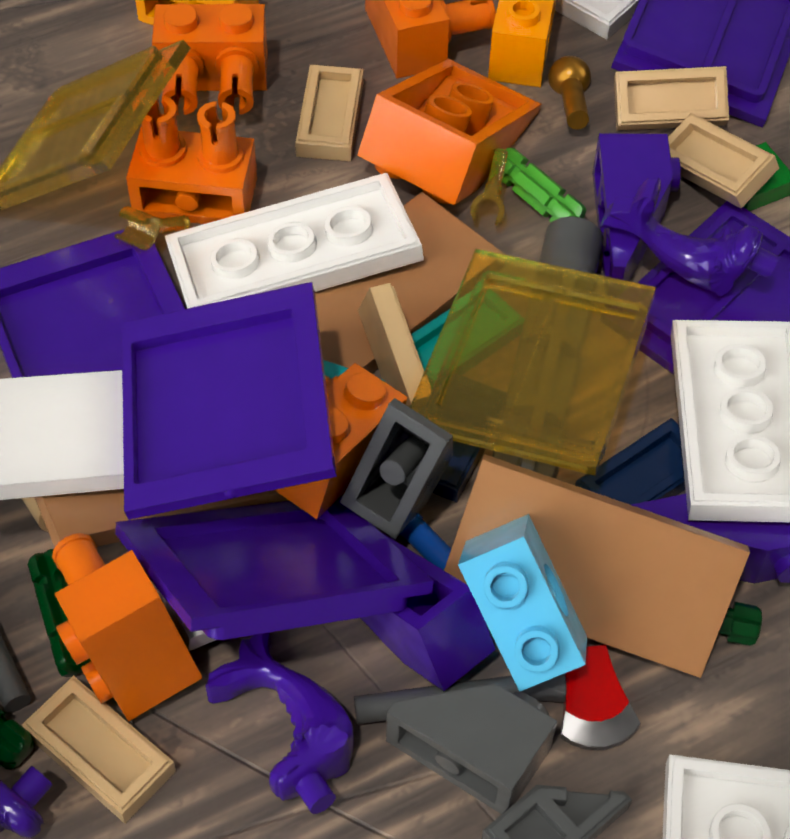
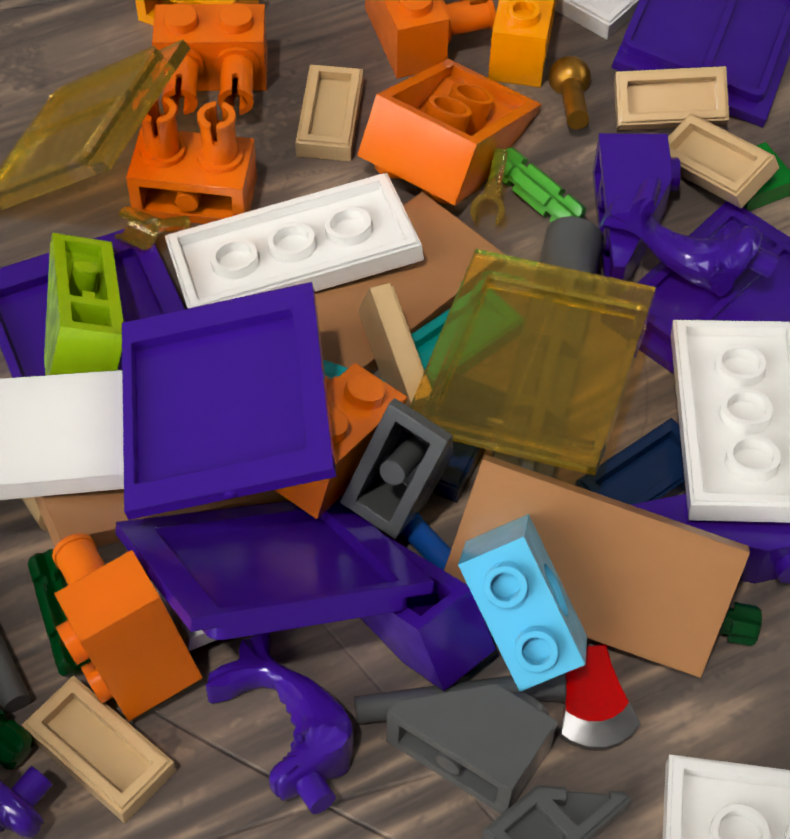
(82, 307): none -> lime slope

